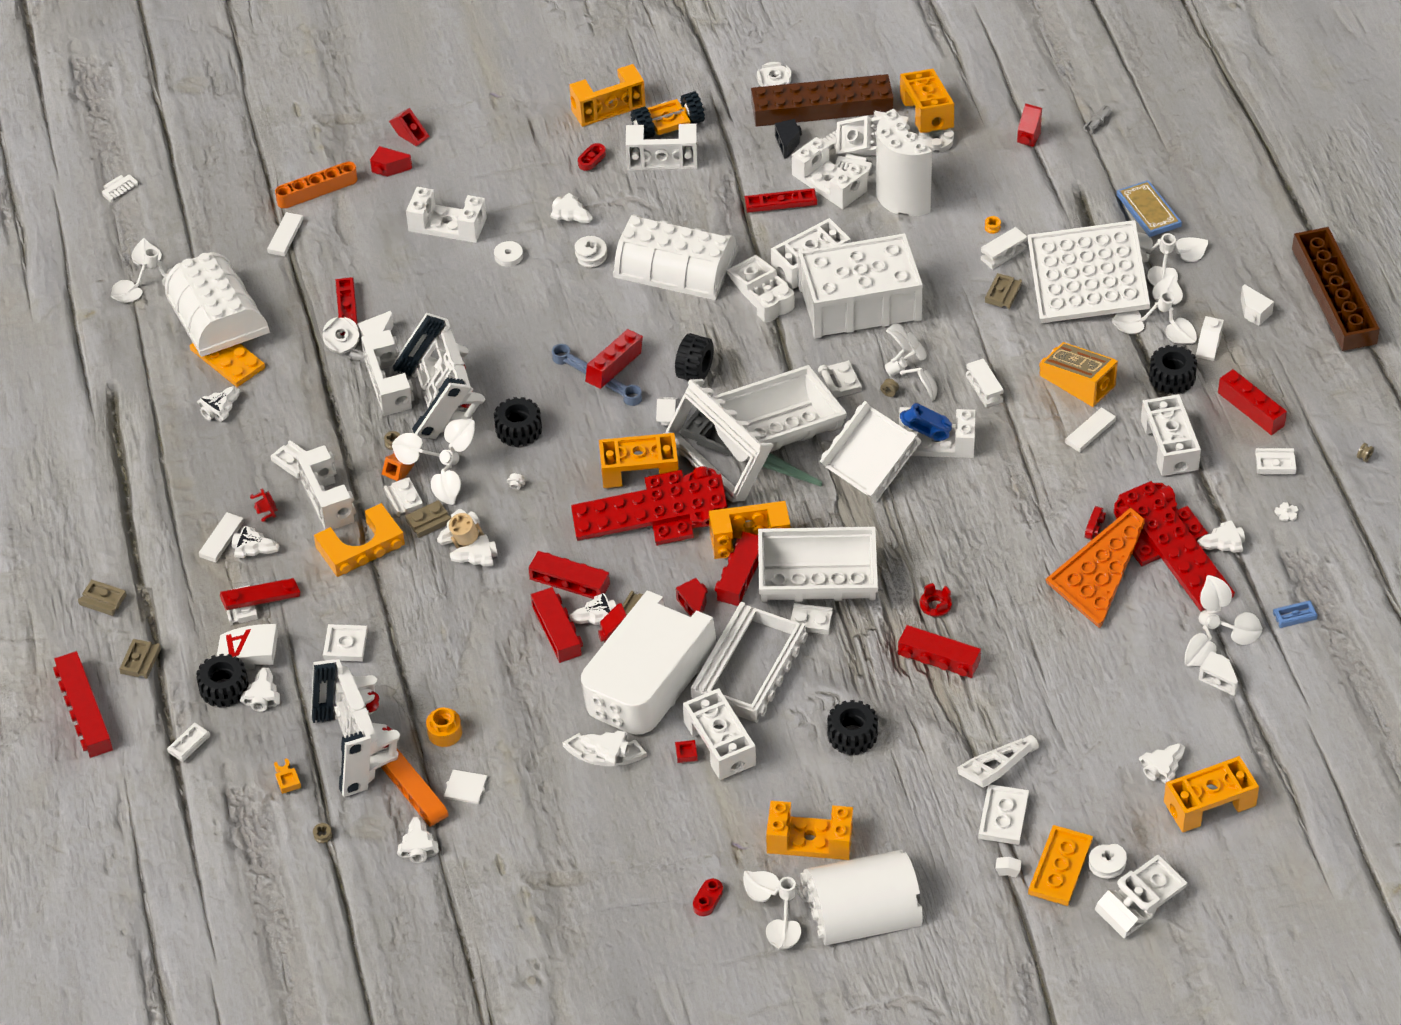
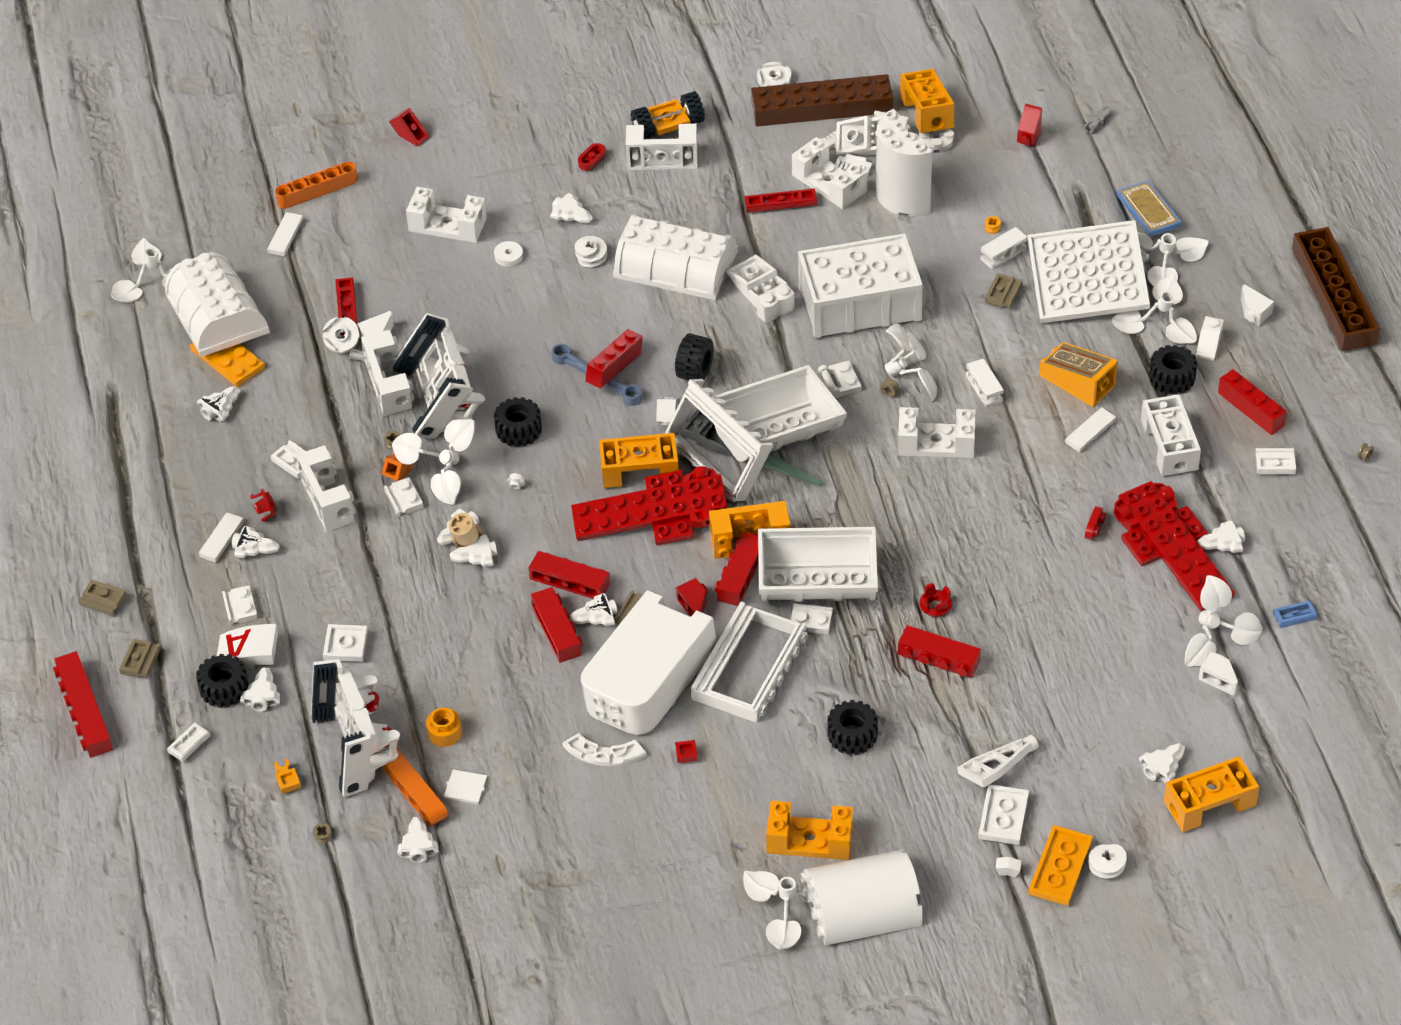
(116, 185): white piece -> none
(259, 594): red plate -> none
(344, 558): light orange arch -> none
(390, 162): red slope -> none
(428, 518): dark tan plate -> none
(594, 106): light orange plate -> none
(608, 745): white rock -> none
(611, 622): red slope -> none
(708, 895): red plate -> none
(729, 747): white plate -> none
(785, 255): white plate -> none
(787, 136): black slope -> none
(870, 451): white panel -> none
(926, 422): blue piece -> none
(1096, 570): orange wing -> none
(1139, 895): white piece -> none
(1285, 512): white plant -> none

